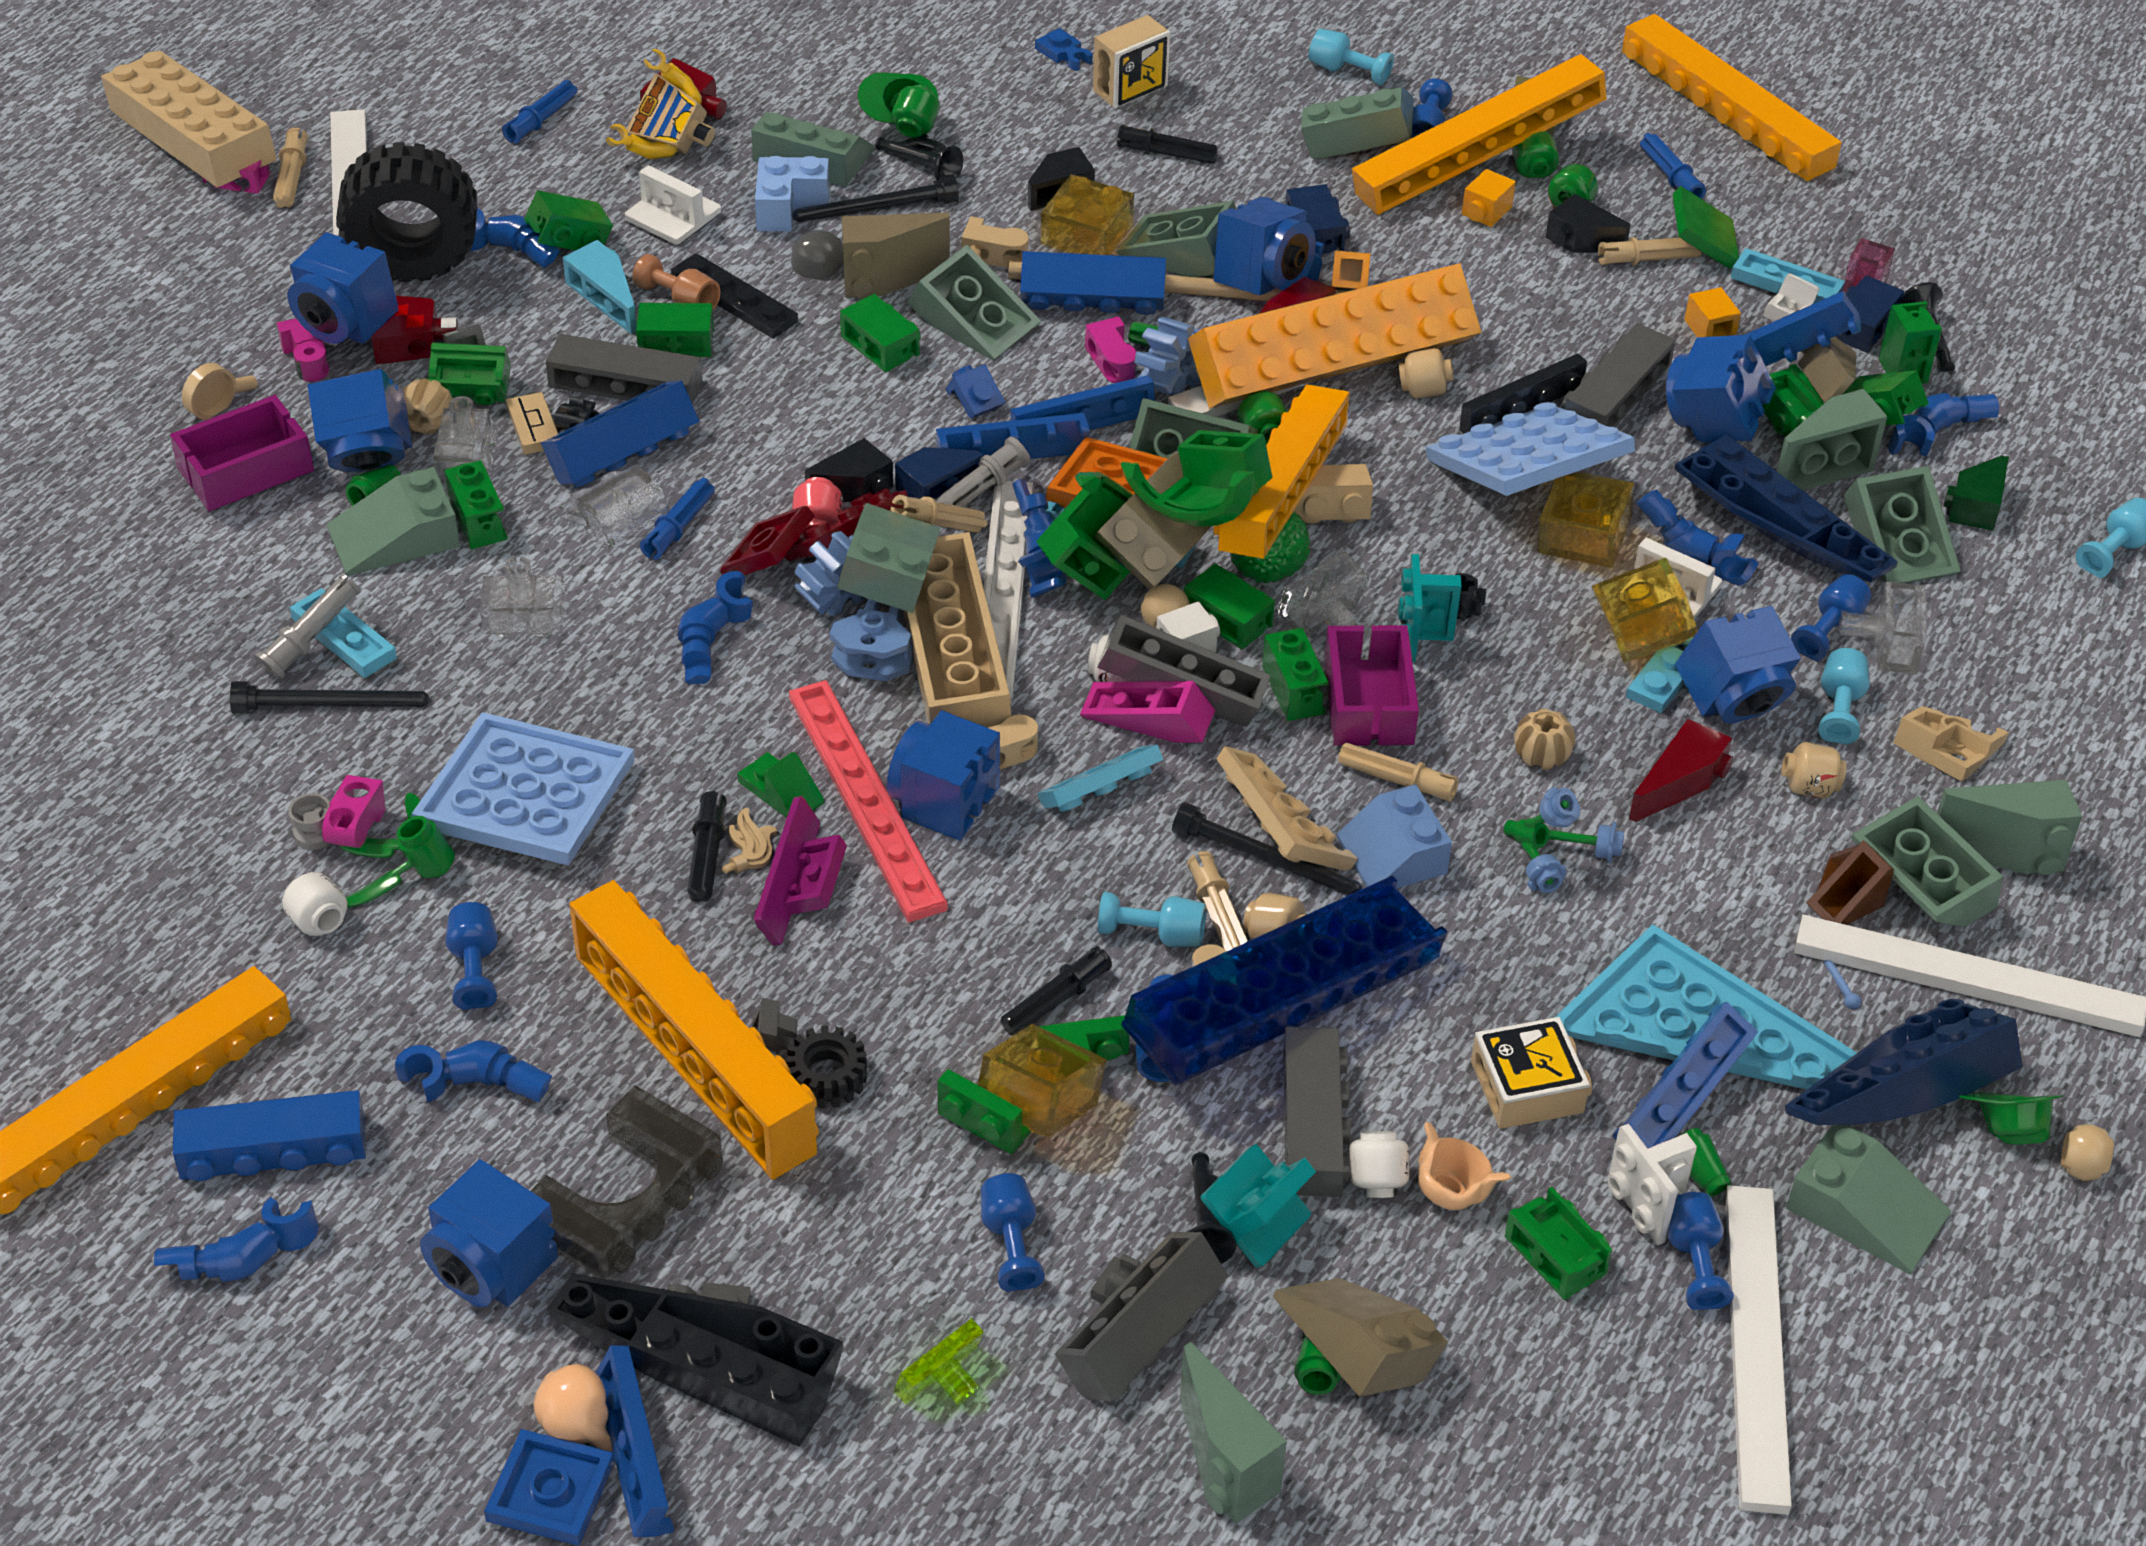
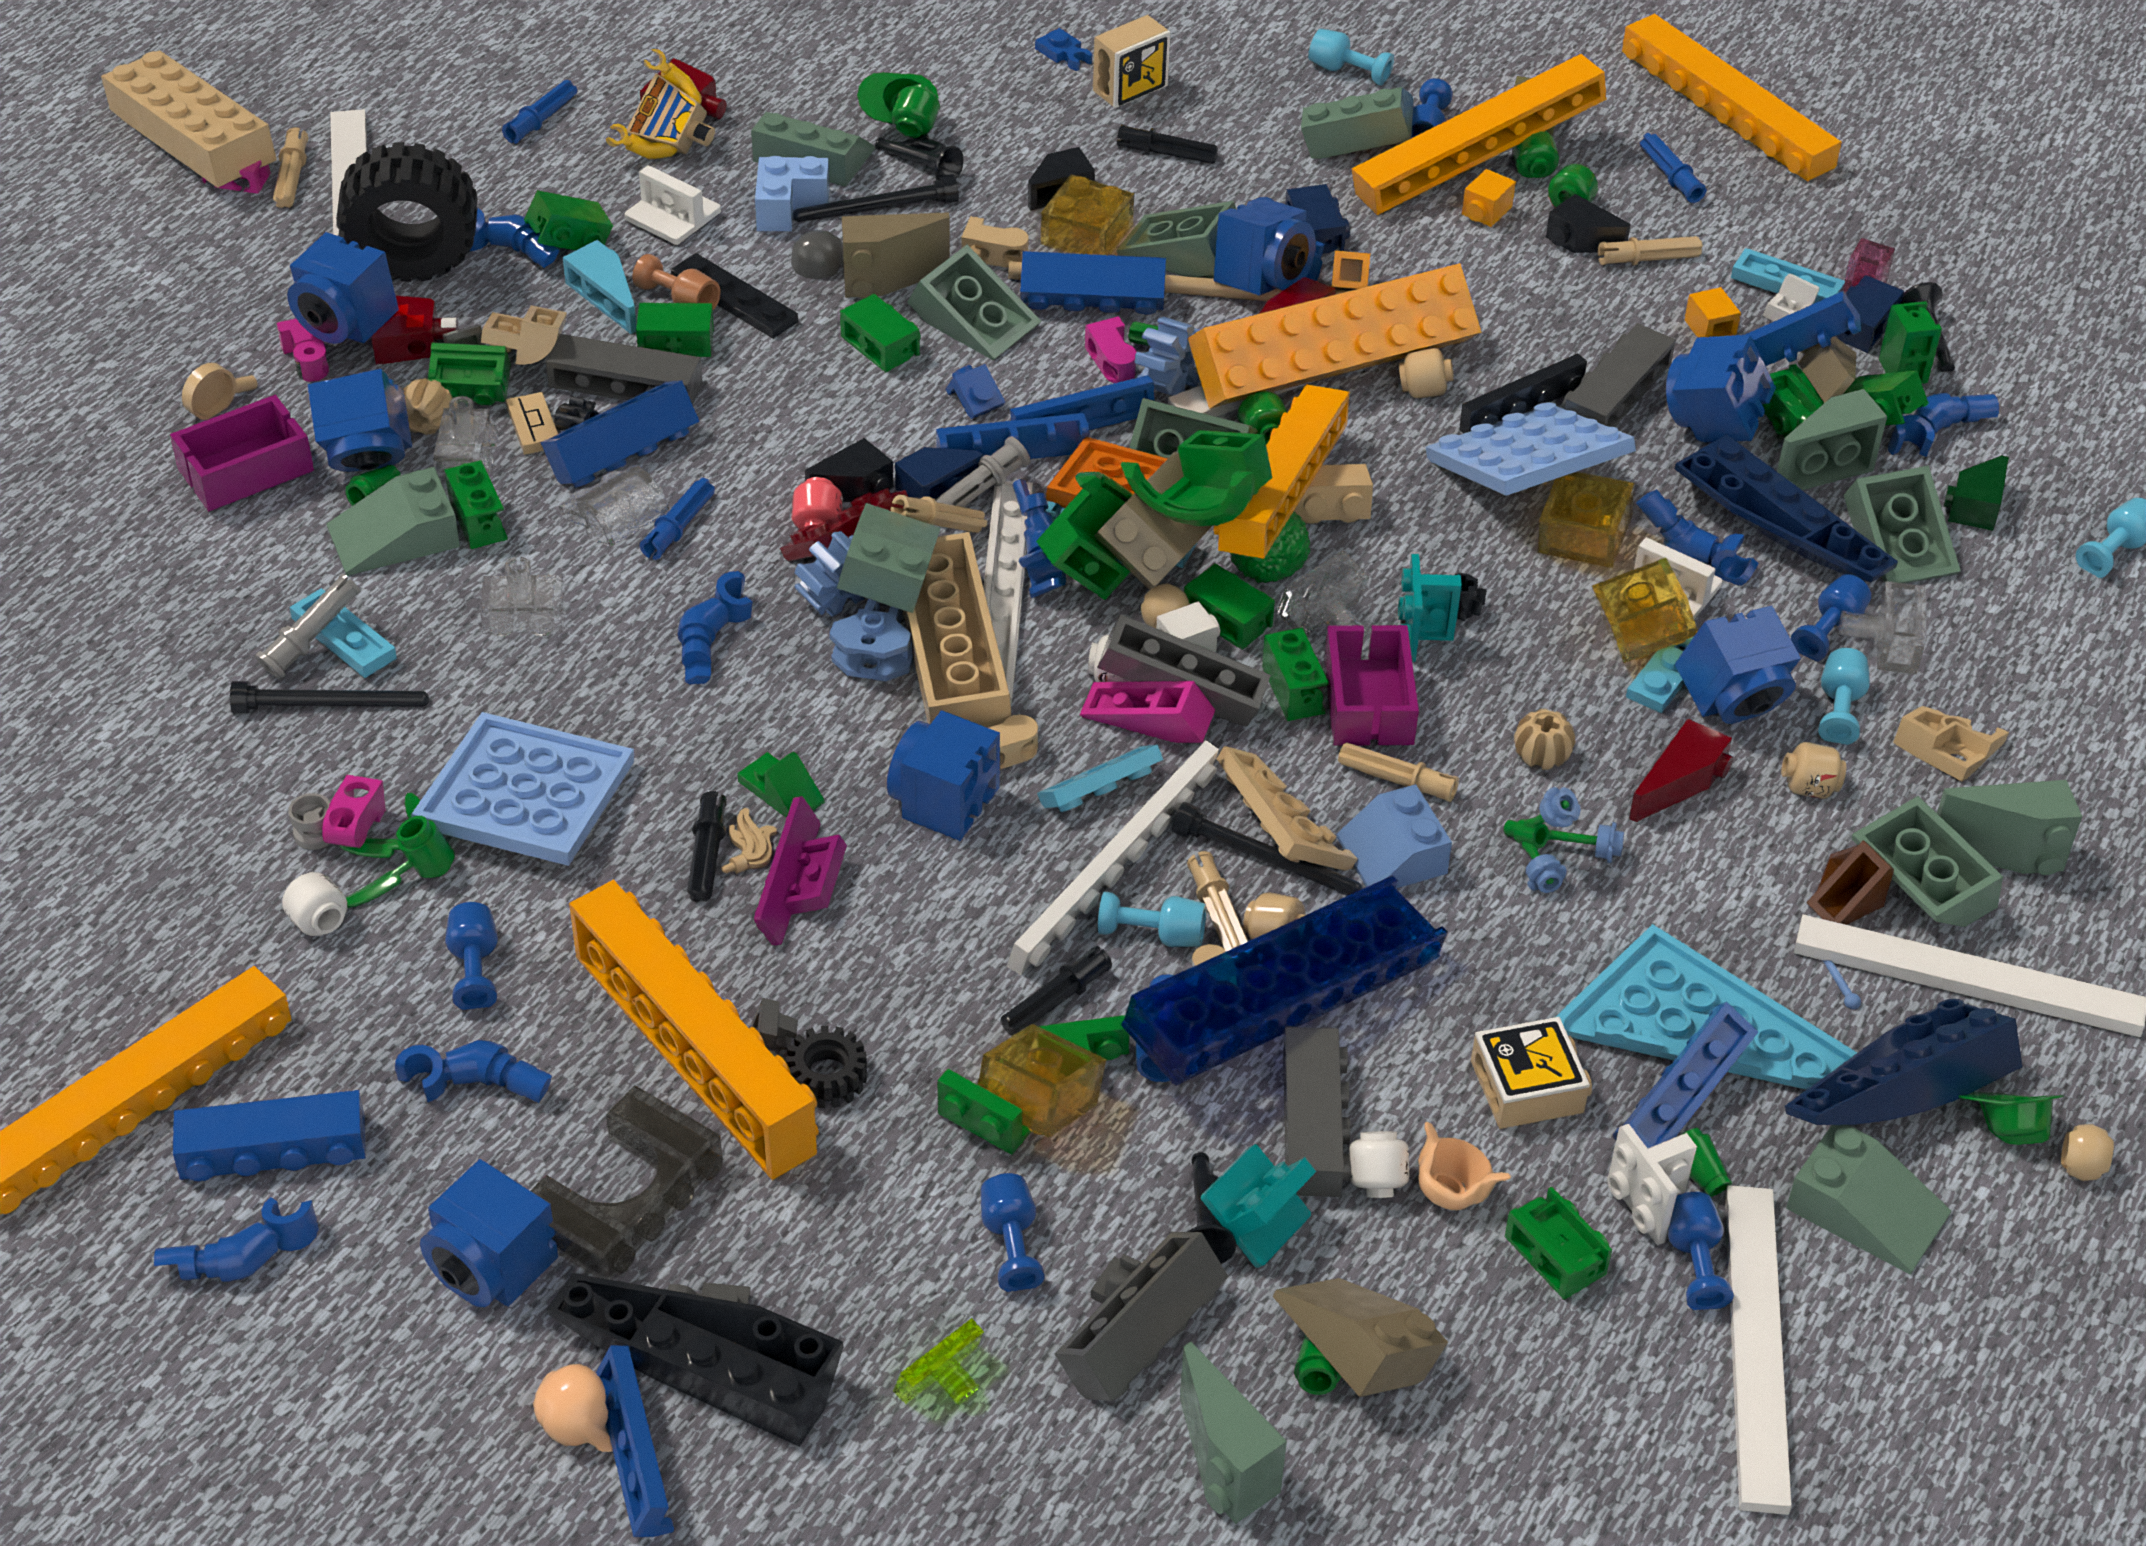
(530, 336): none -> tan brick
(549, 1487): blue plate -> none
(768, 541): dark red tile -> none
(868, 802): coral tile -> none
(1108, 864): none -> white plate
(1705, 227): green tile -> none

